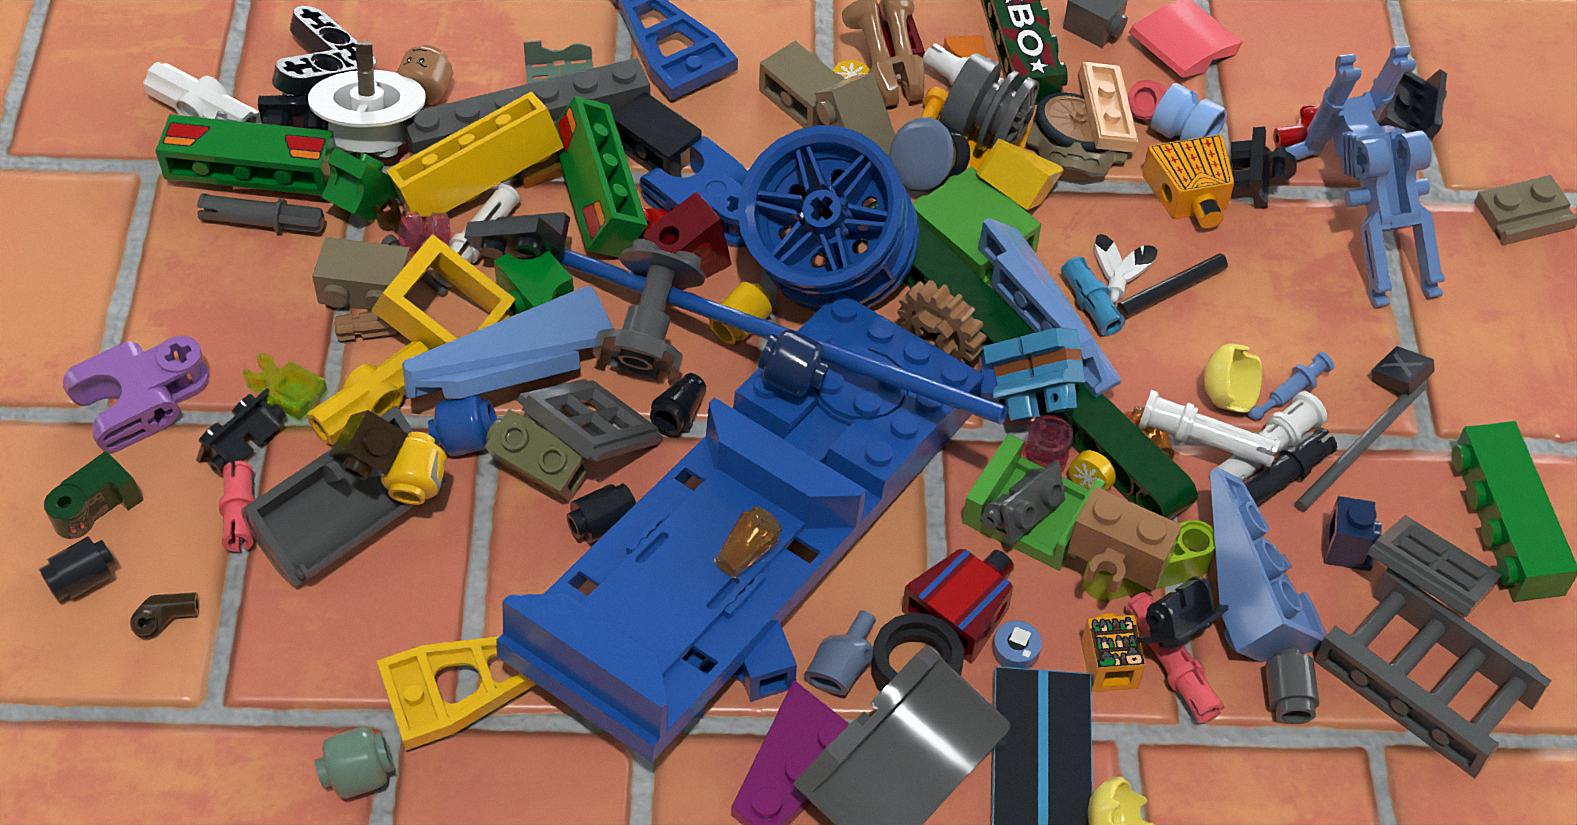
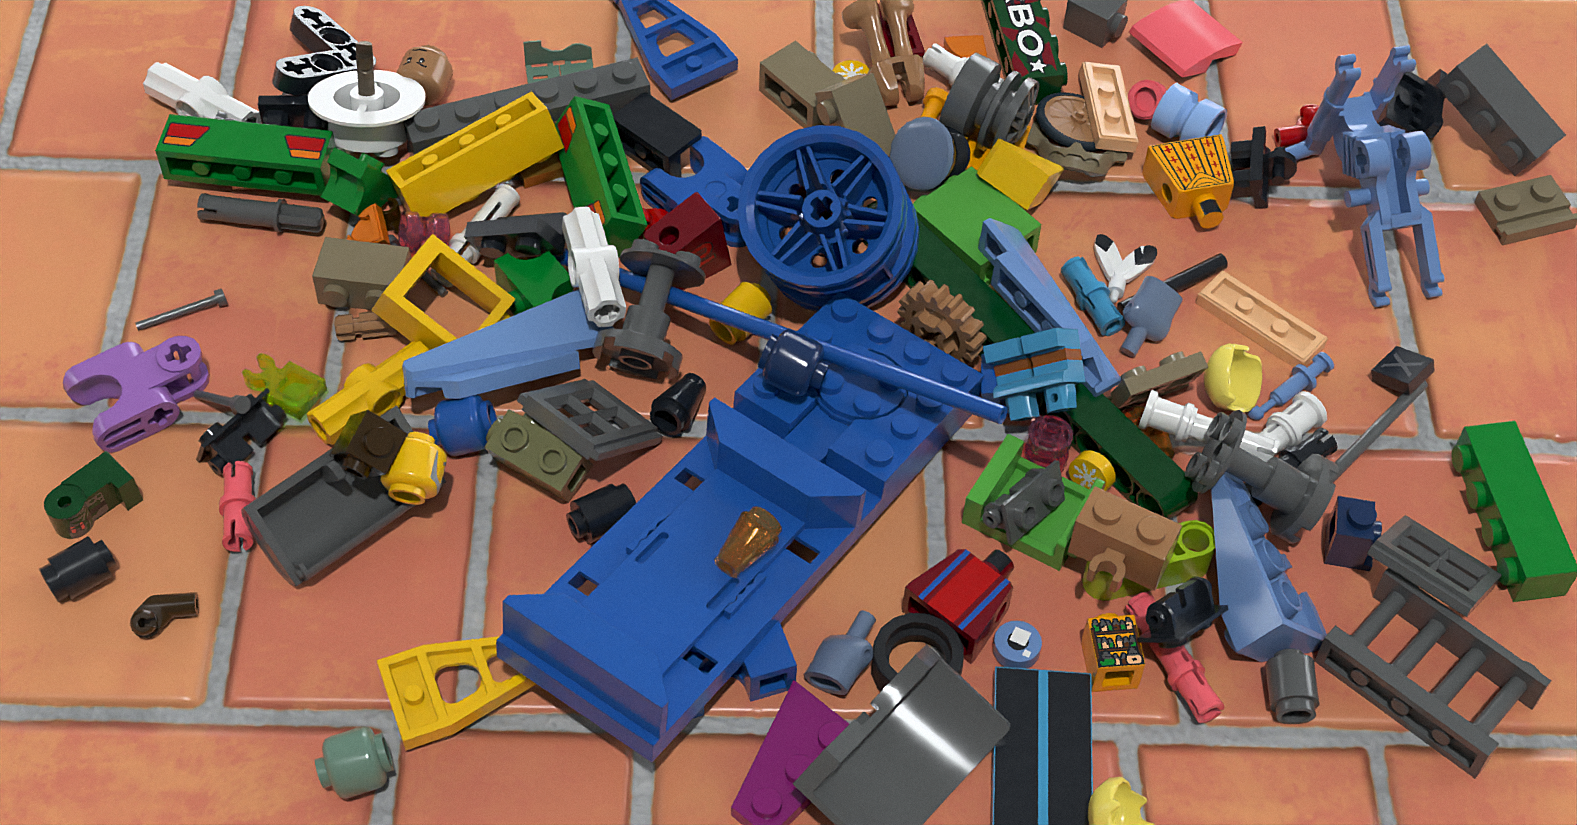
(219, 298): none -> dark grey piece
(237, 403): none -> dark grey piece
(370, 226): none -> orange tile
(593, 267): none -> white piece
(1149, 314): none -> sand blue piece
(1170, 376): none -> dark tan plate
(1261, 320): none -> light nougat tile
(1294, 493): none -> dark grey piece
(1500, 109): none -> dark grey brick

